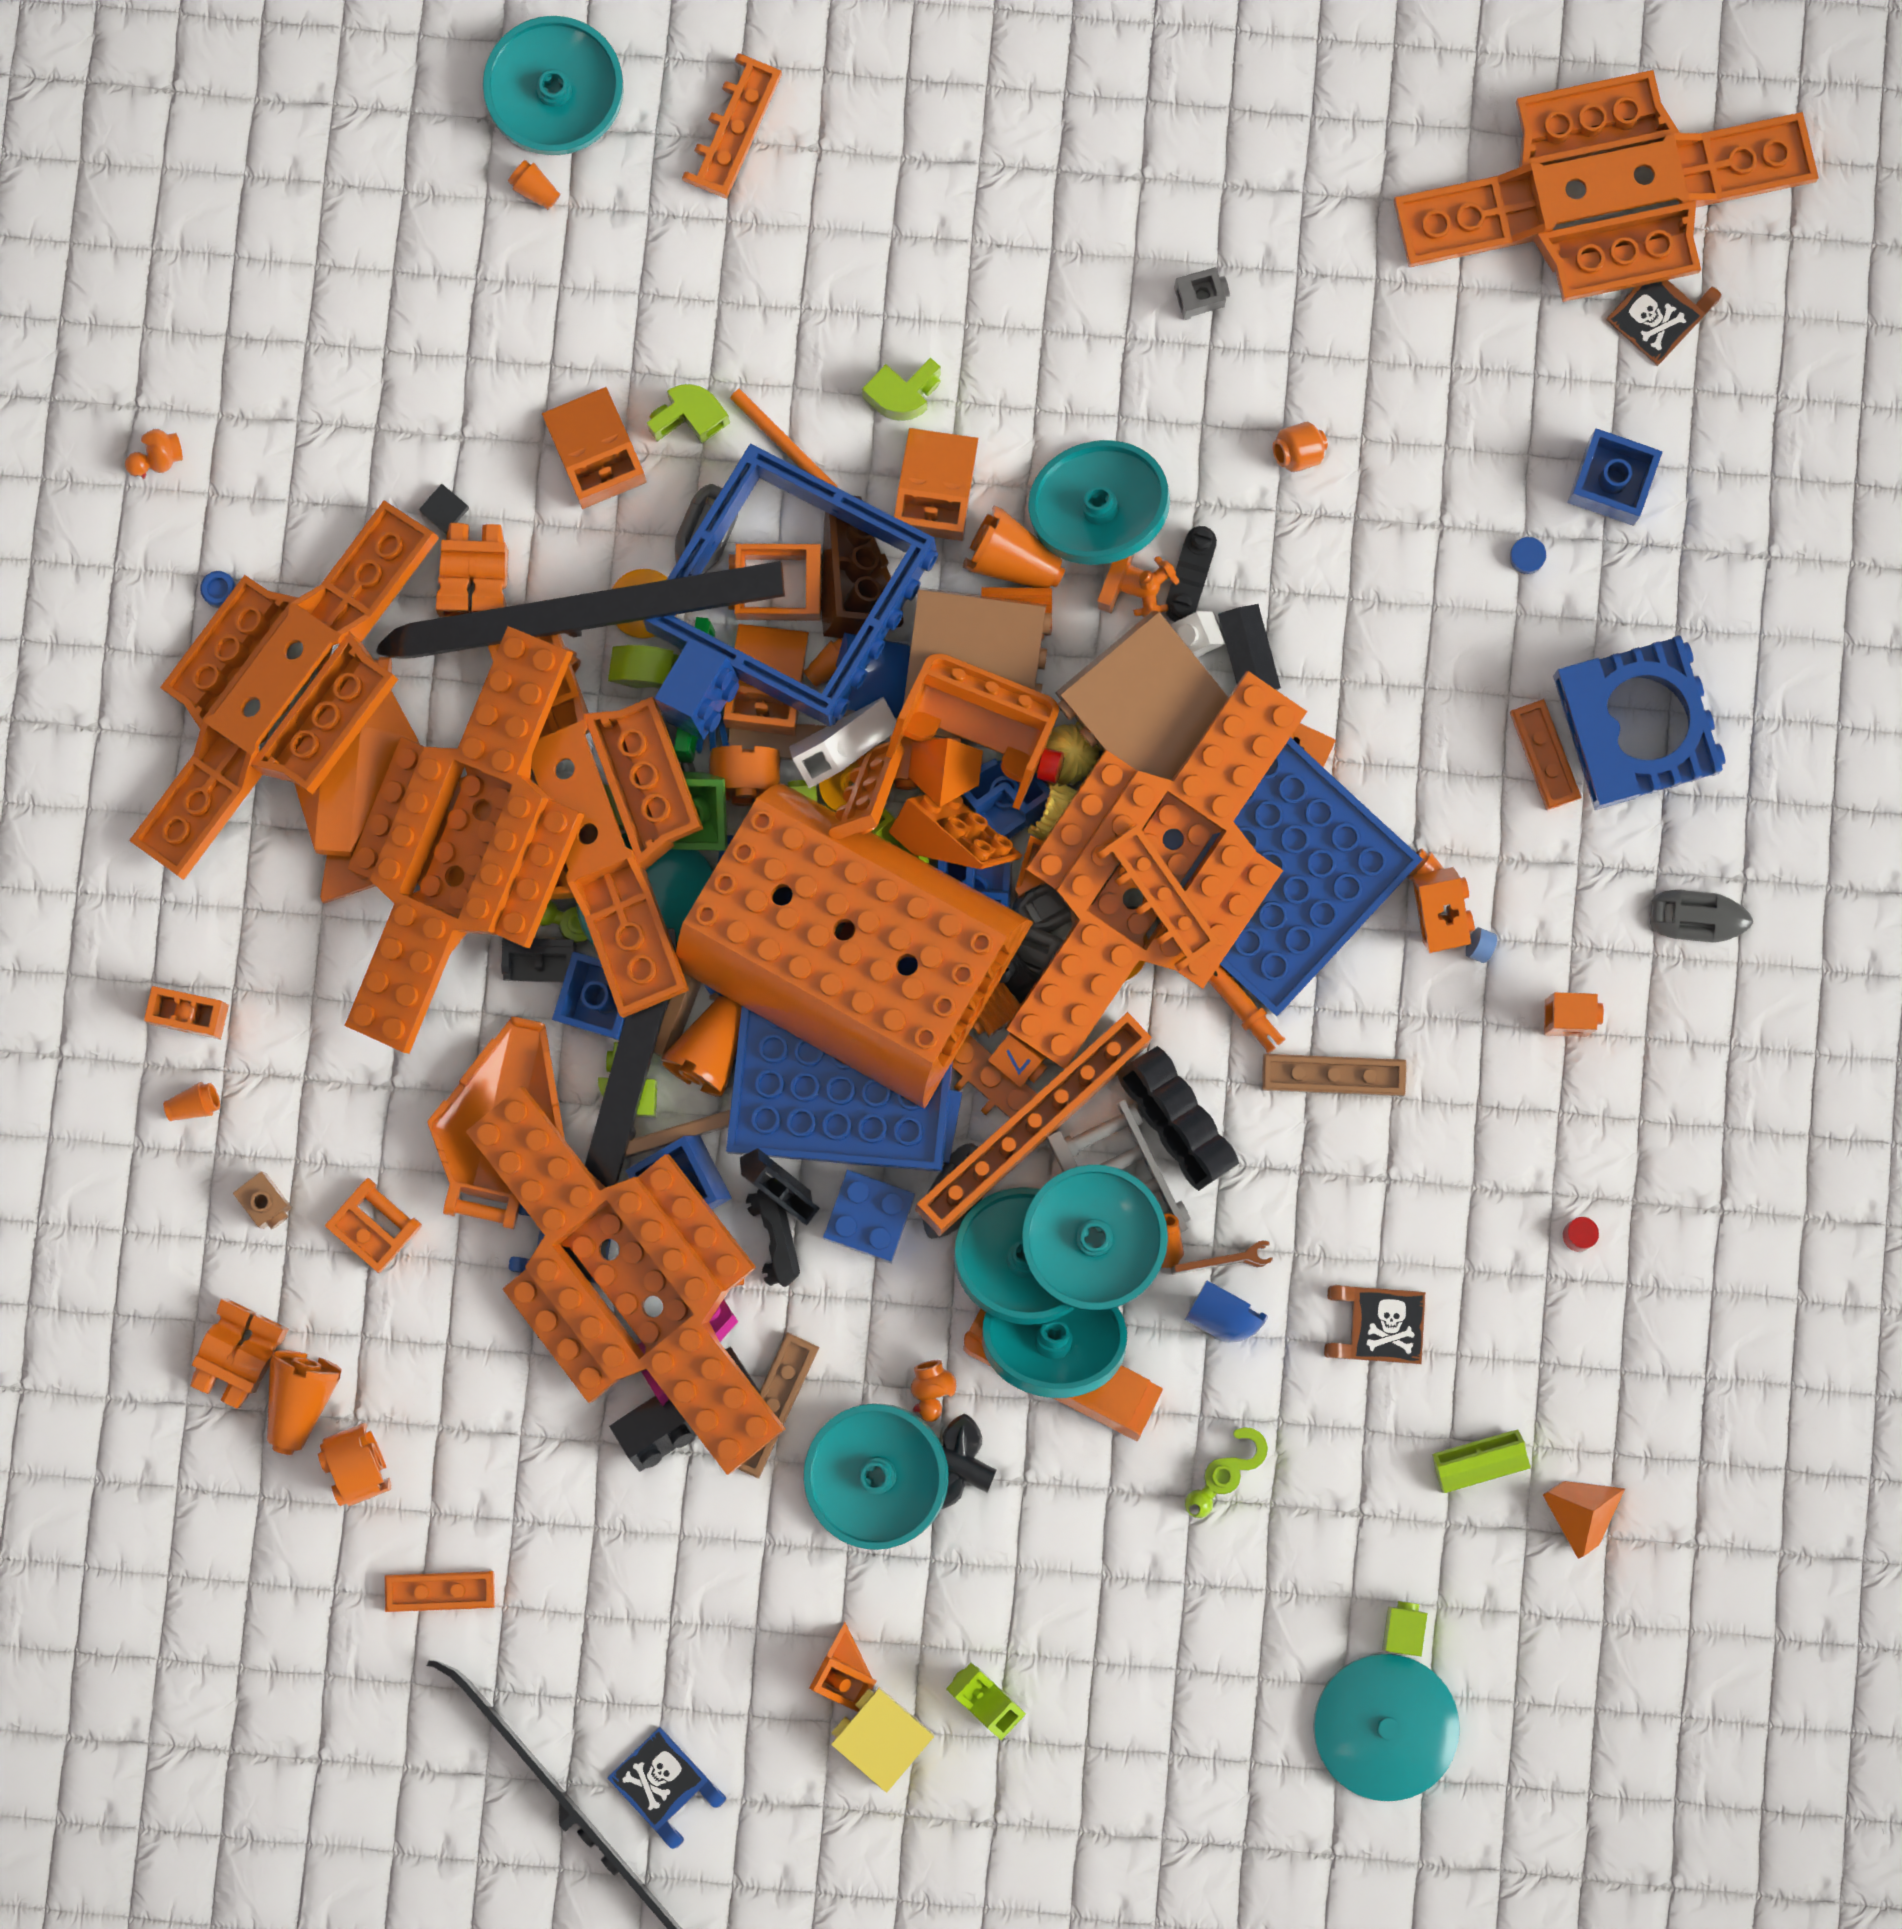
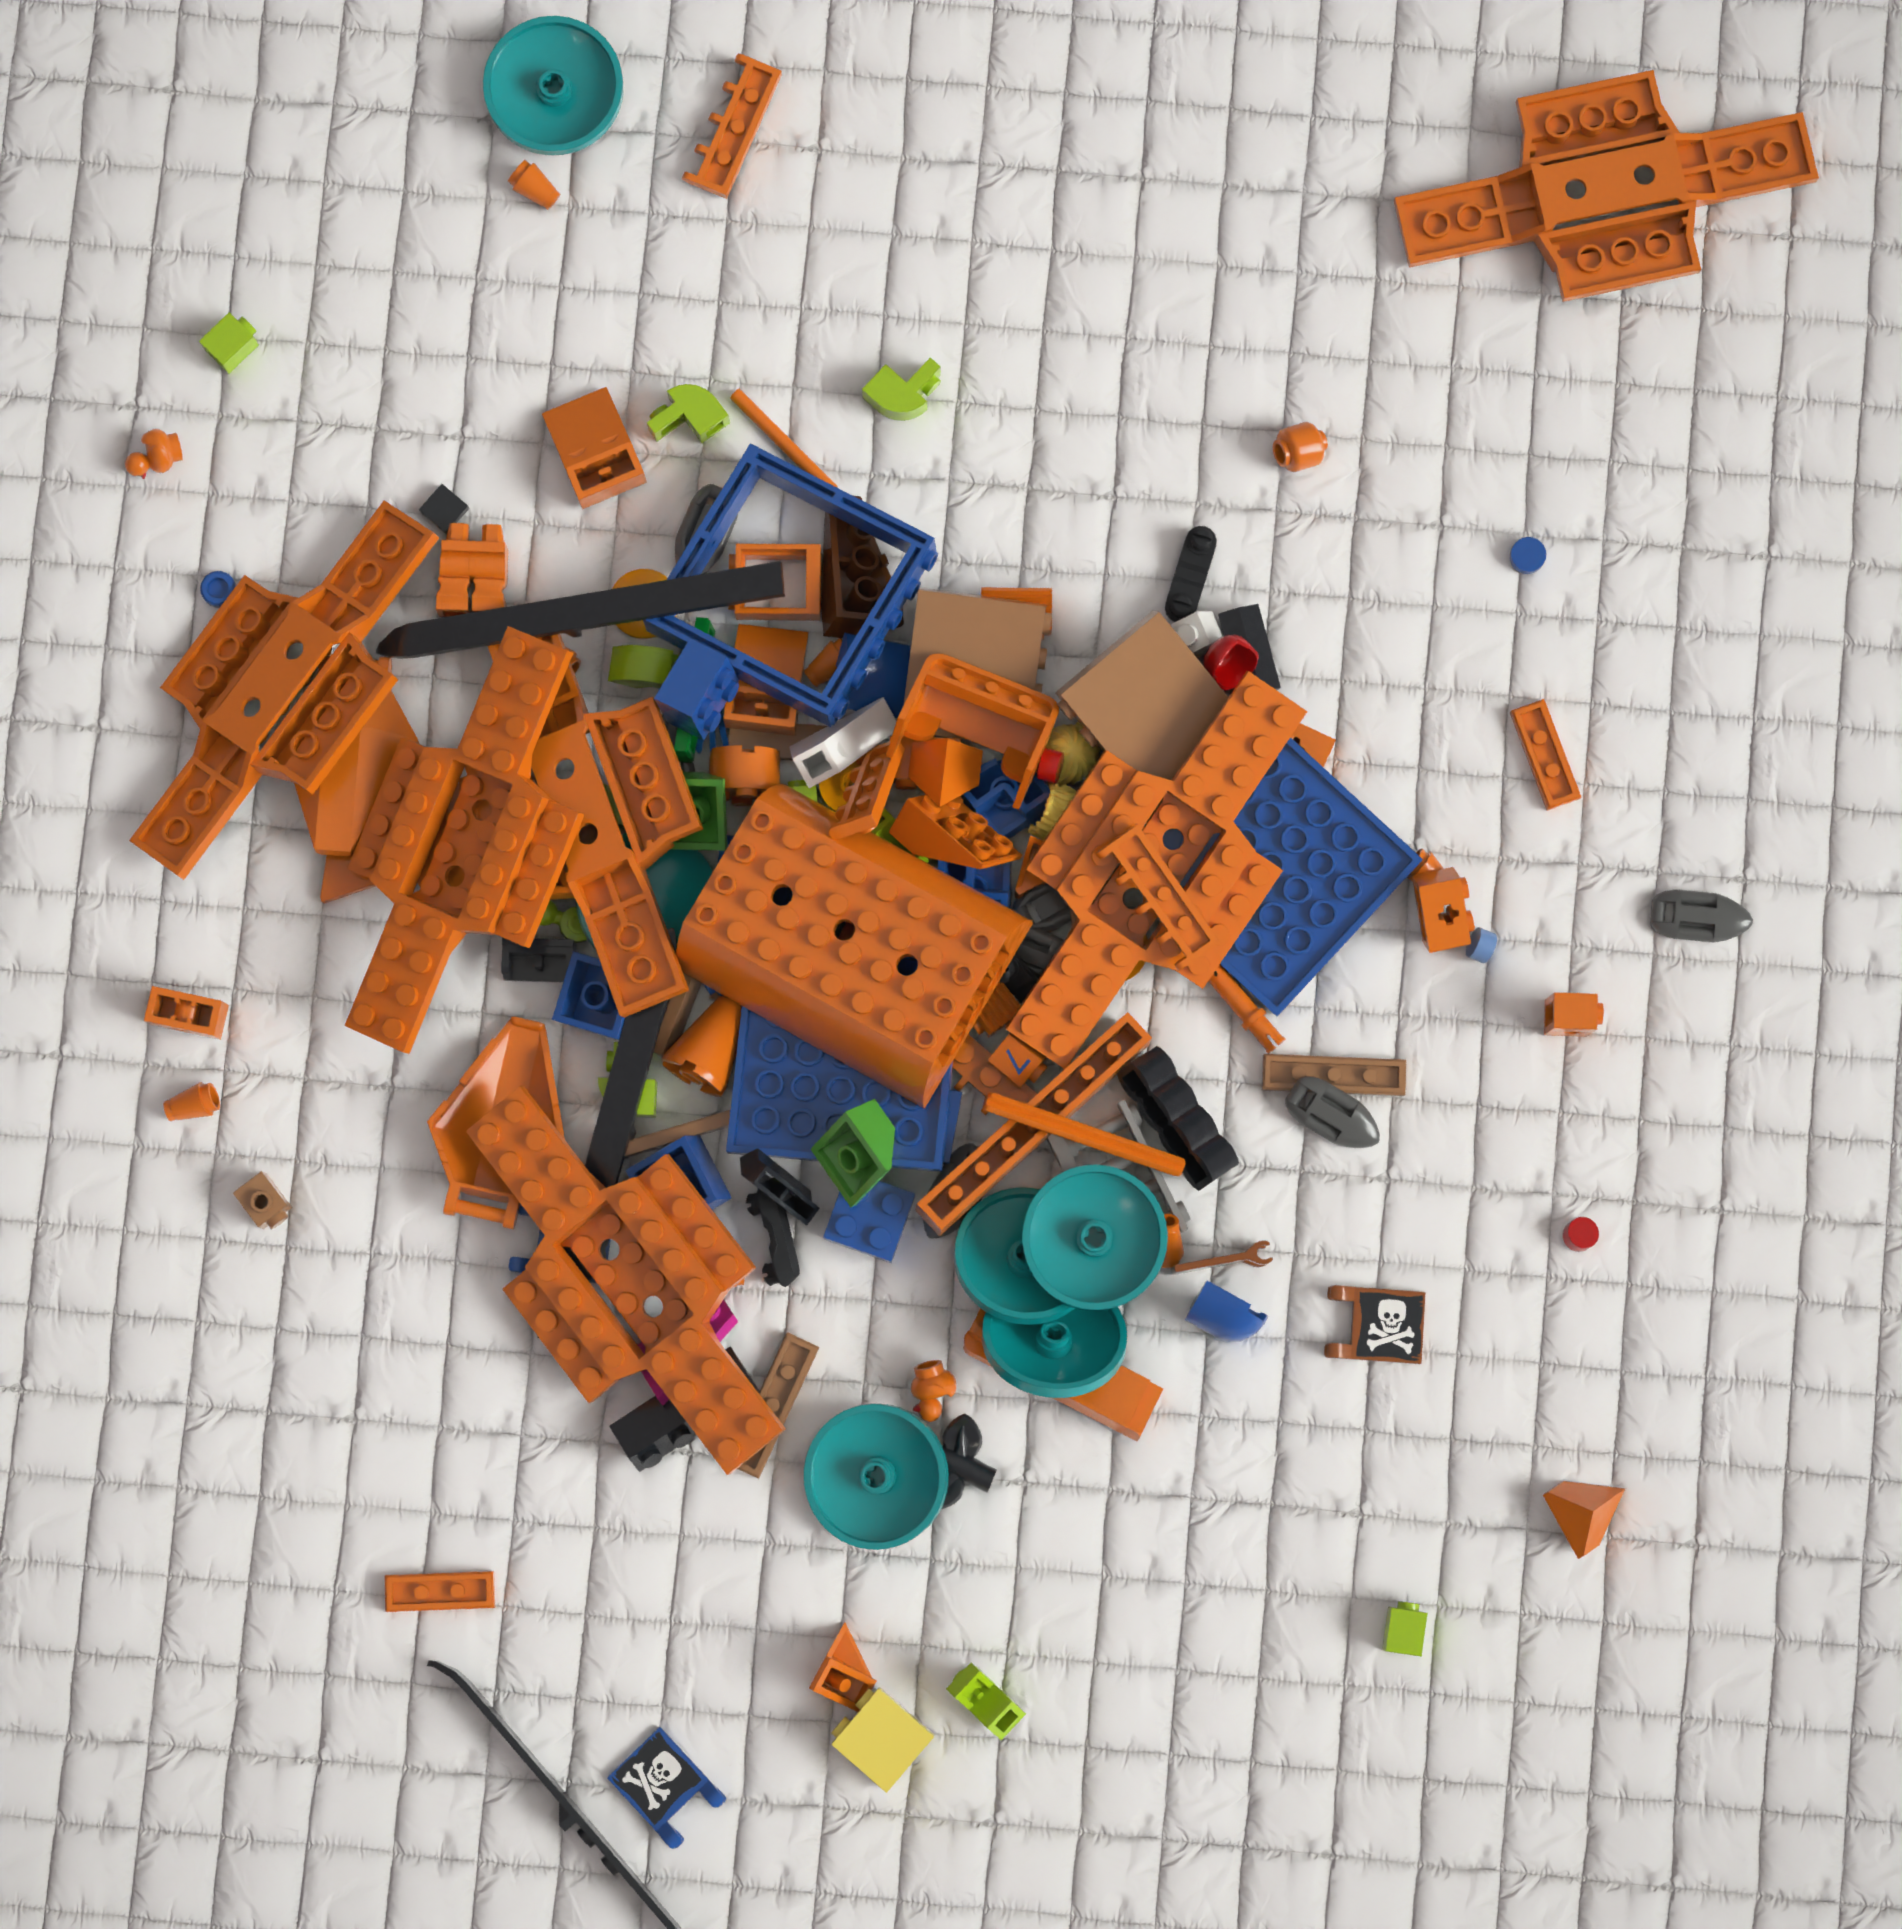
(230, 341): none -> lime brick
(236, 1364): orange hips -> none
(297, 1397): orange cone -> none
(354, 1465): orange brick -> none
(367, 1236): orange plate -> none
(857, 1150): none -> bright green slope
(936, 482): orange slope -> none
(1012, 553): orange cone -> none
(1083, 1134): none -> orange axle
(1099, 502): teal dish -> none
(1136, 582): orange piece -> none
(1206, 280): flat silver brick -> none
(1224, 1475): lime piece -> none
(1229, 660): none -> red hair
(1332, 1114): none -> dark grey piece
(1386, 1727): teal dish -> none
(1481, 1461): lime piece -> none
(1610, 772): blue hose -> none
(1614, 477): blue brick -> none
(1659, 317): flag -> none

